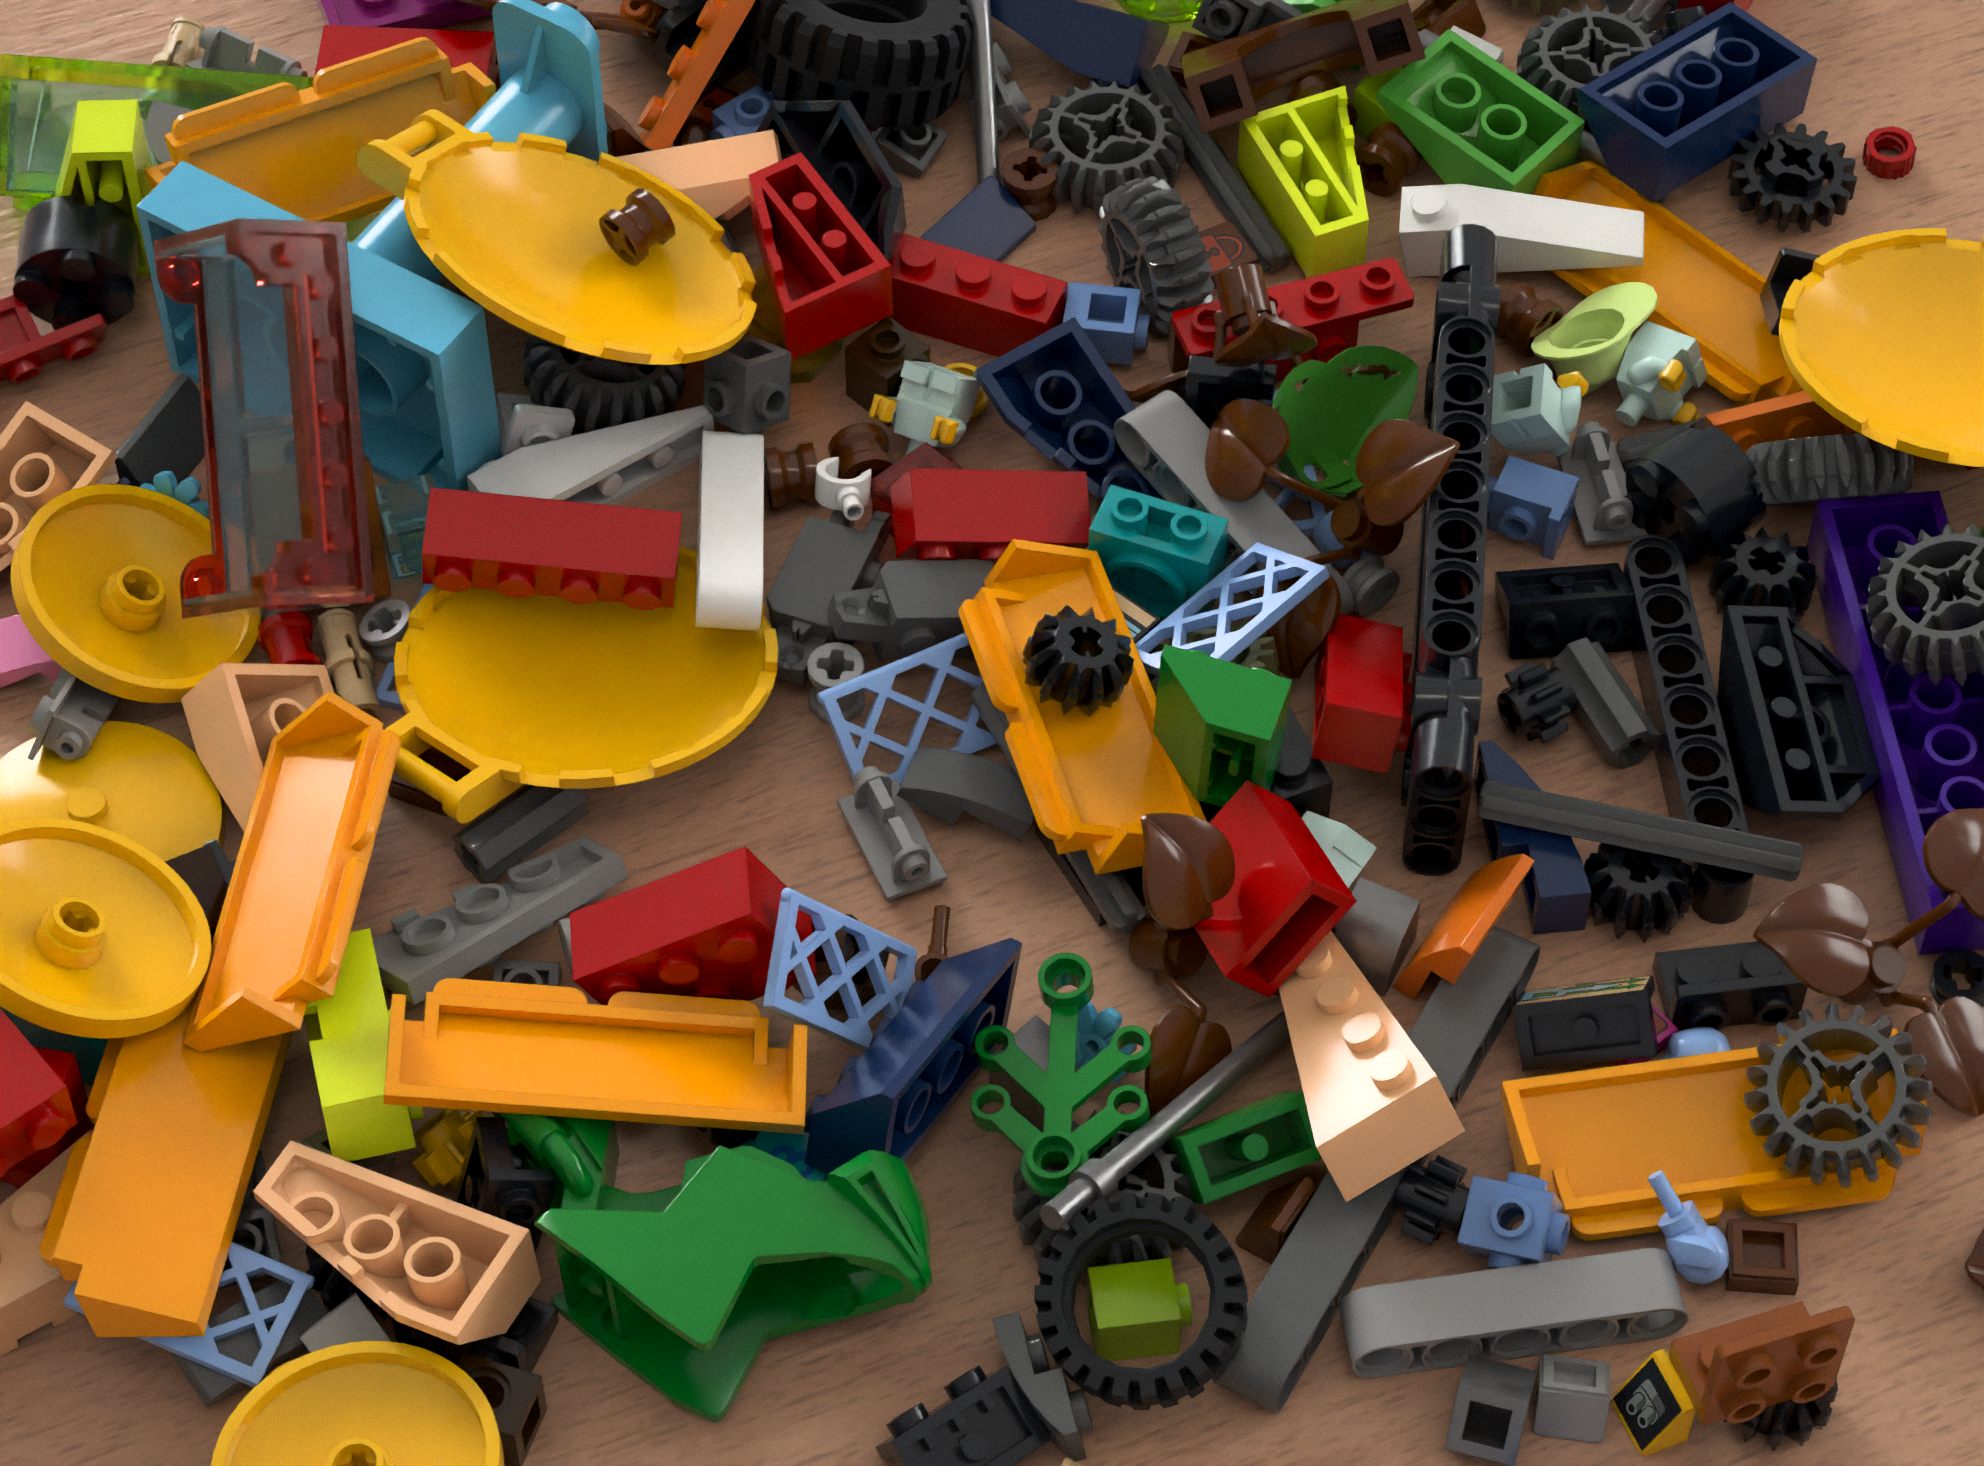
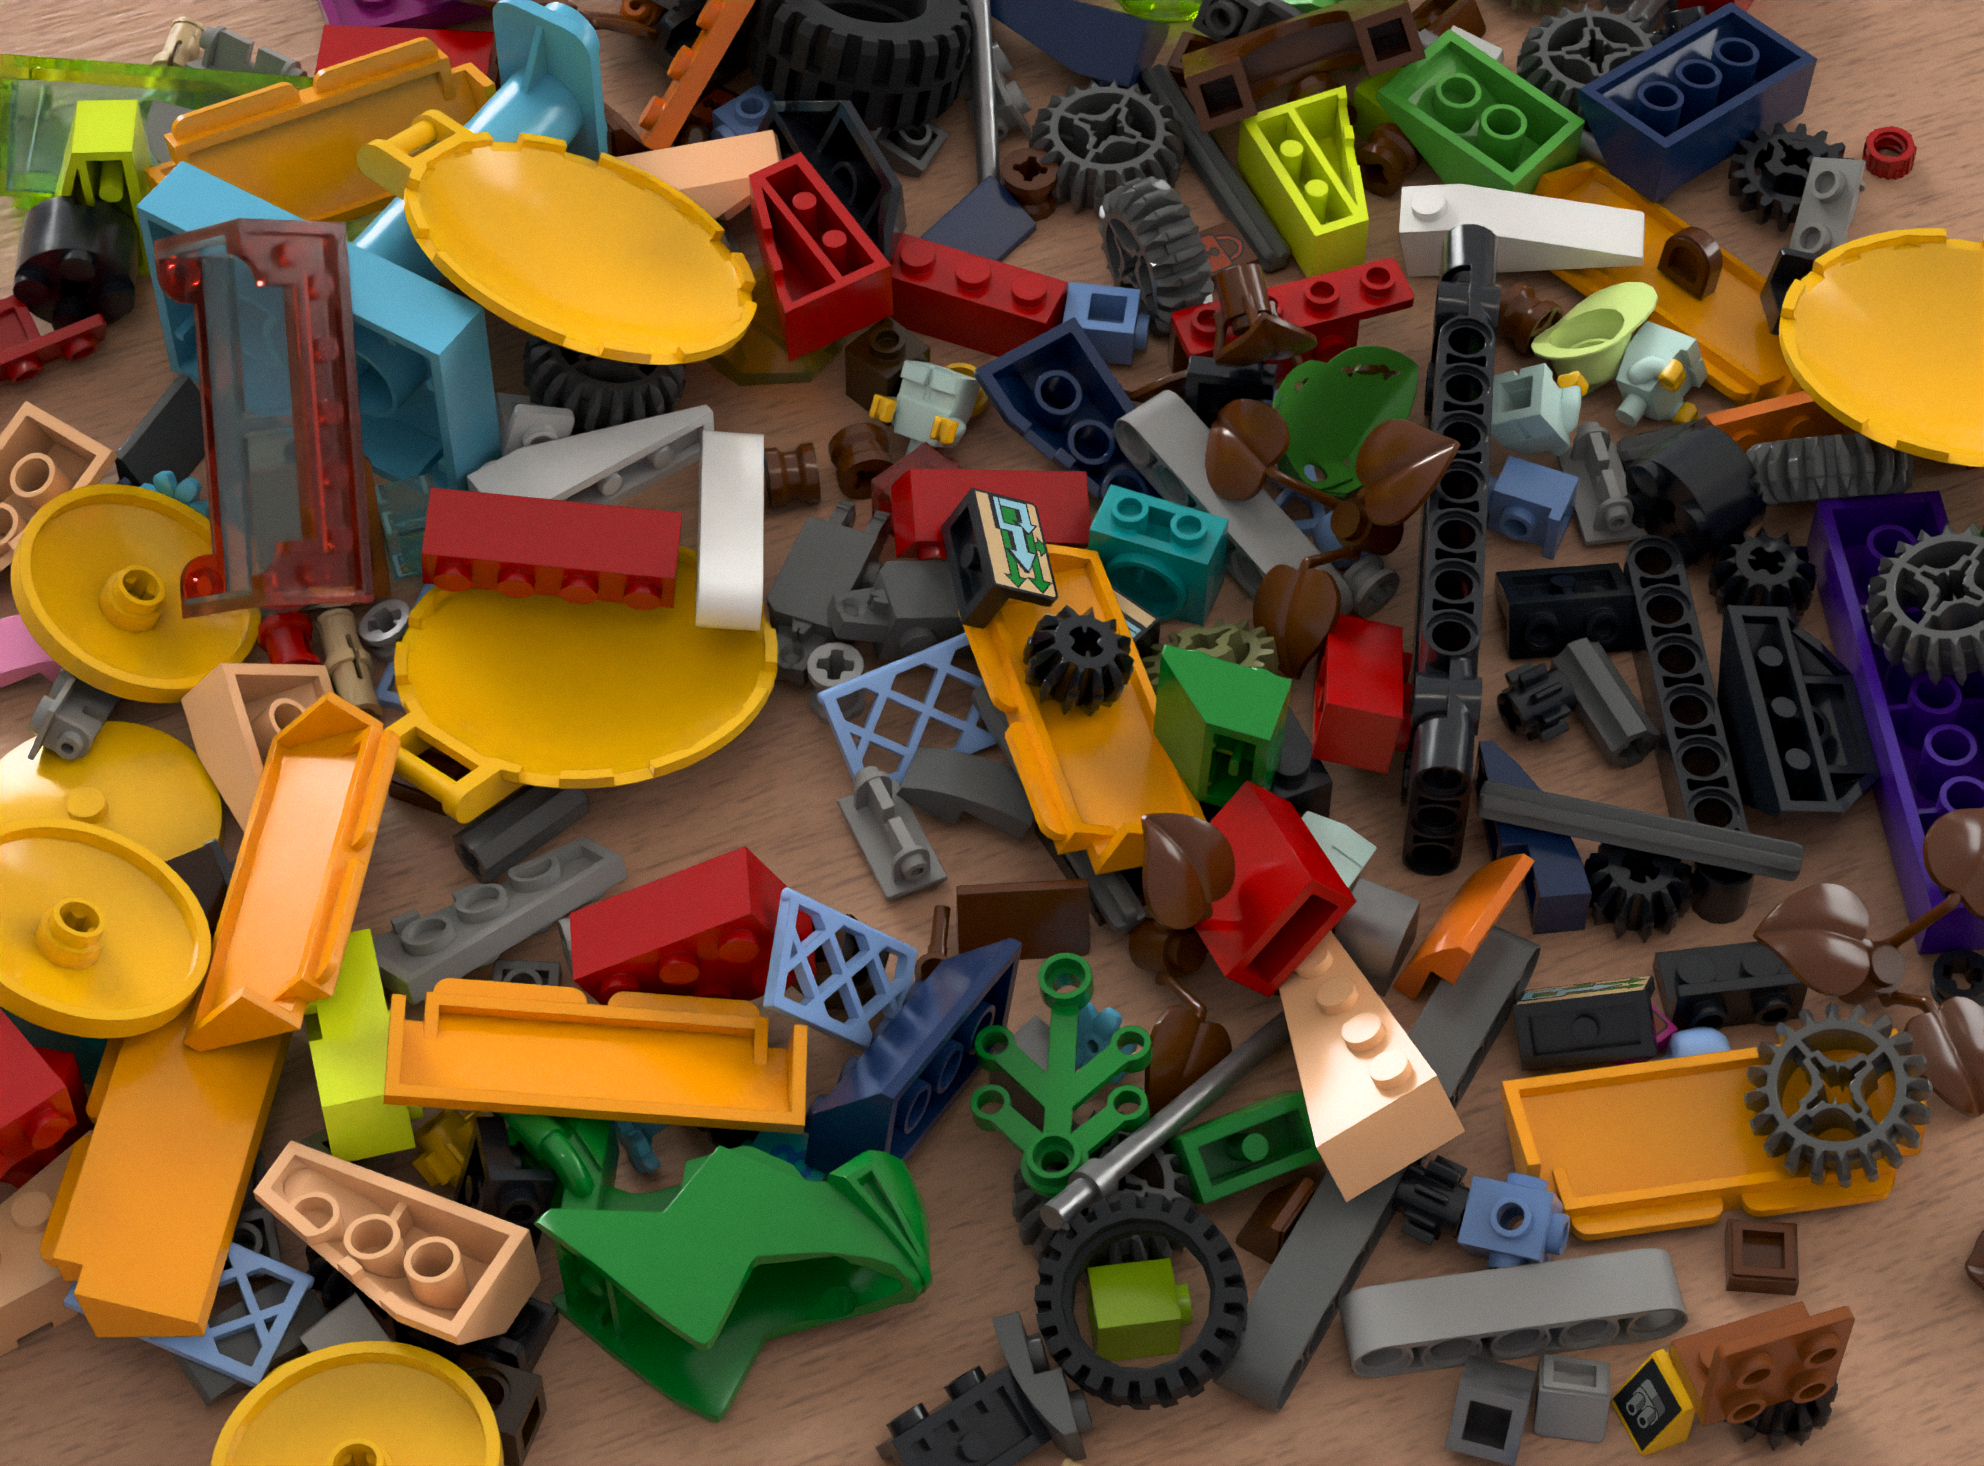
(637, 226): reddish brown wheel -> none
(637, 1141): none -> medium azure plant
(748, 386): dark grey brick -> none
(842, 494): white piece -> none
(996, 555): none -> panel
(1040, 914): none -> reddish brown slope
(1270, 607): light blue window -> none
(1692, 261): none -> reddish brown tile
(1695, 1248): light blue piece -> none
(1828, 204): none -> light grey hinge

